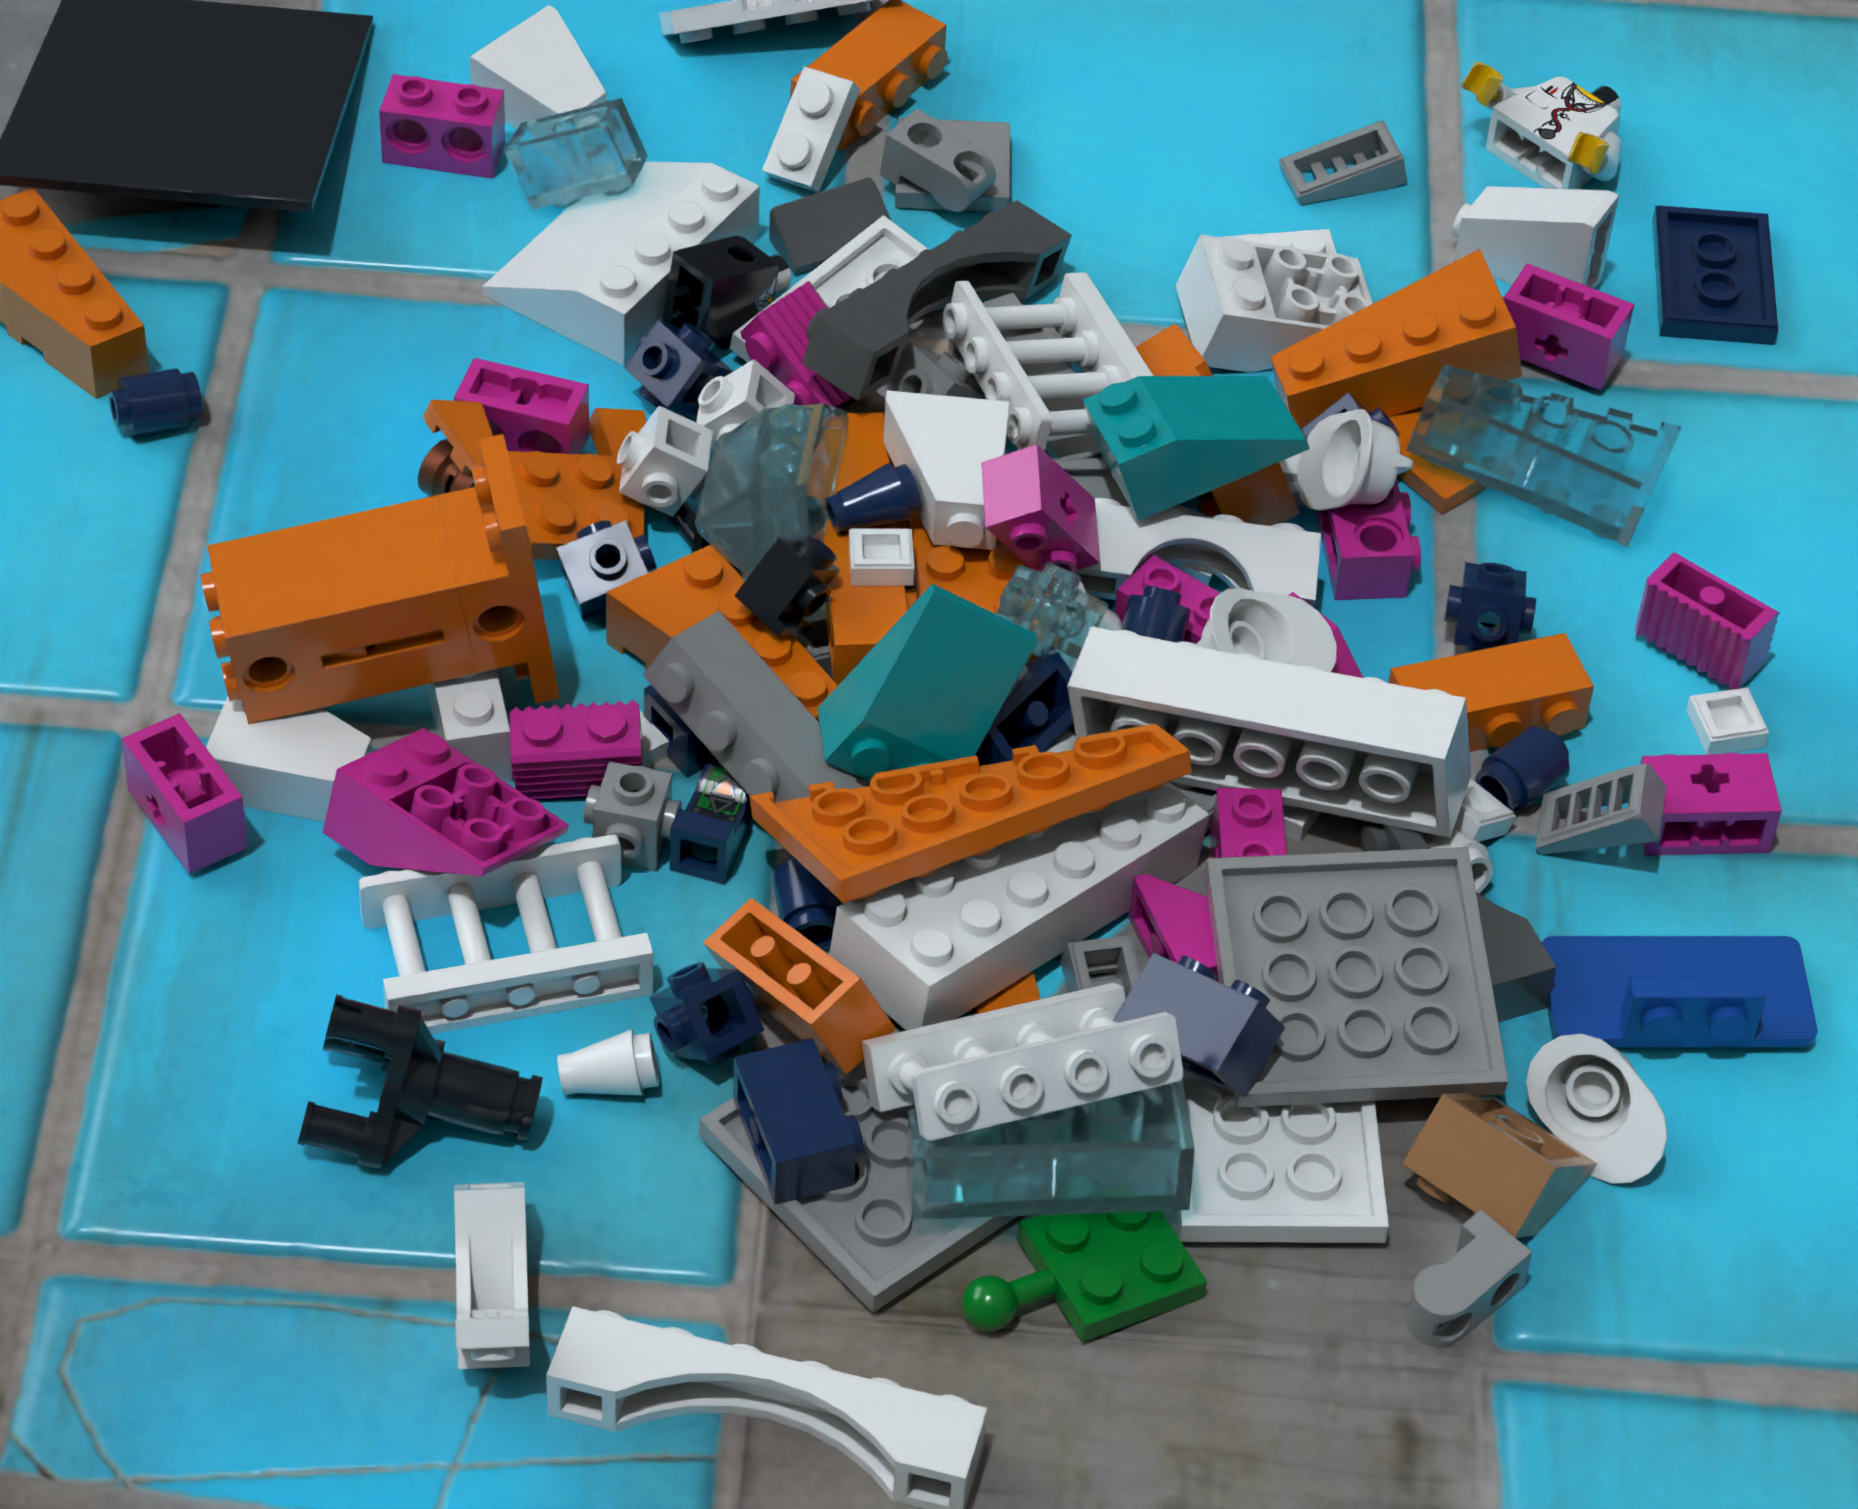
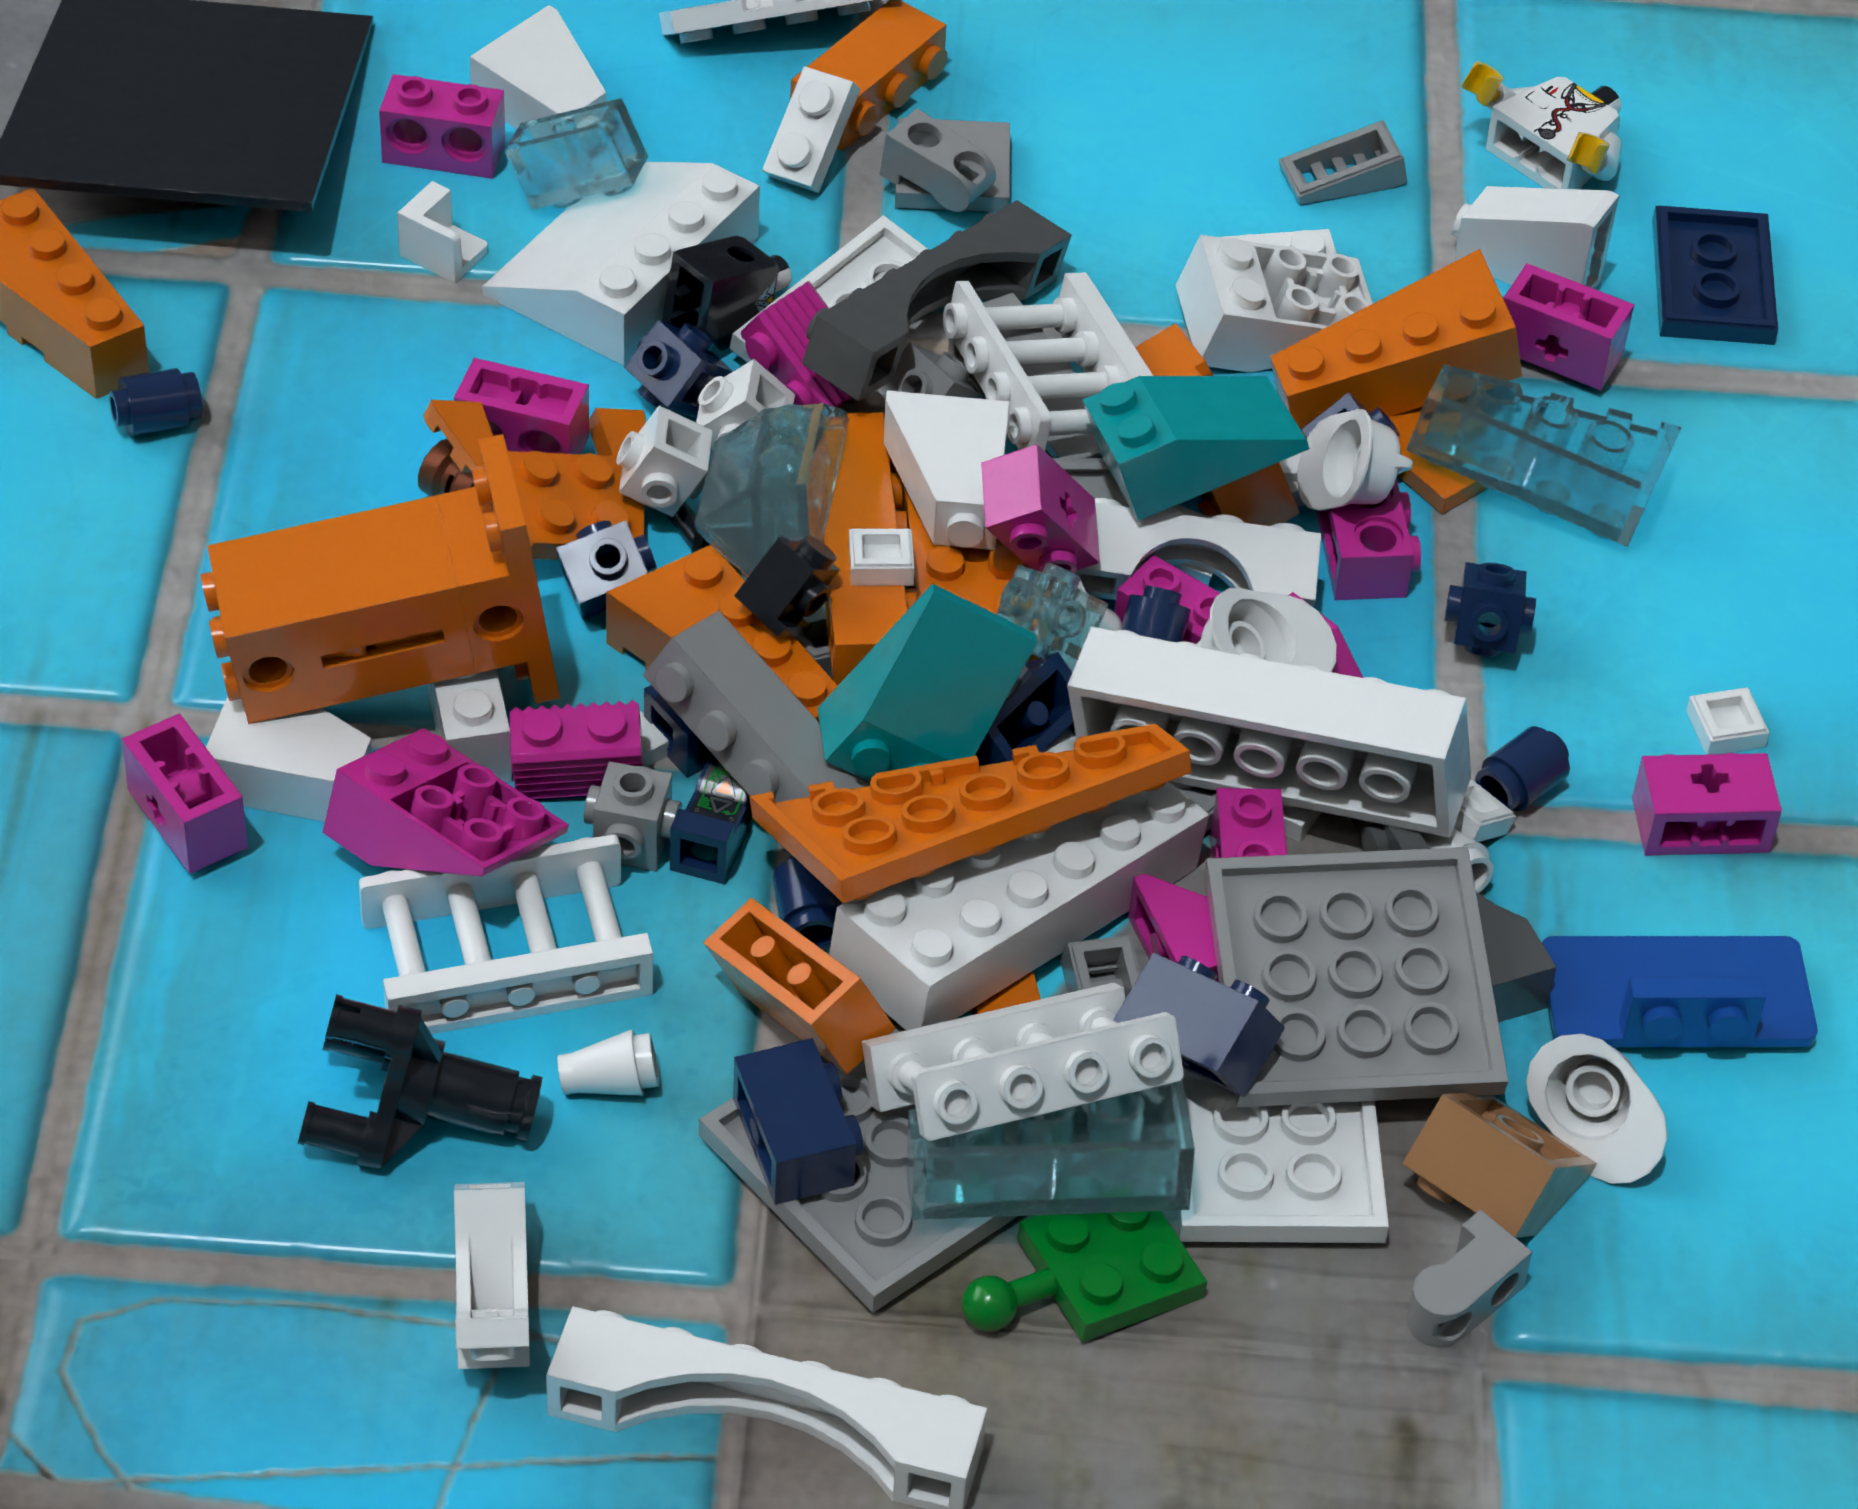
(432, 240): none -> white panel
(705, 1013): dark blue brick -> none
(822, 223): dark grey slope -> none
(875, 500): dark blue cone -> none
(1510, 688): orange brick -> none
(1632, 825): light grey slope -> none
(1705, 621): dark pink brick -> none

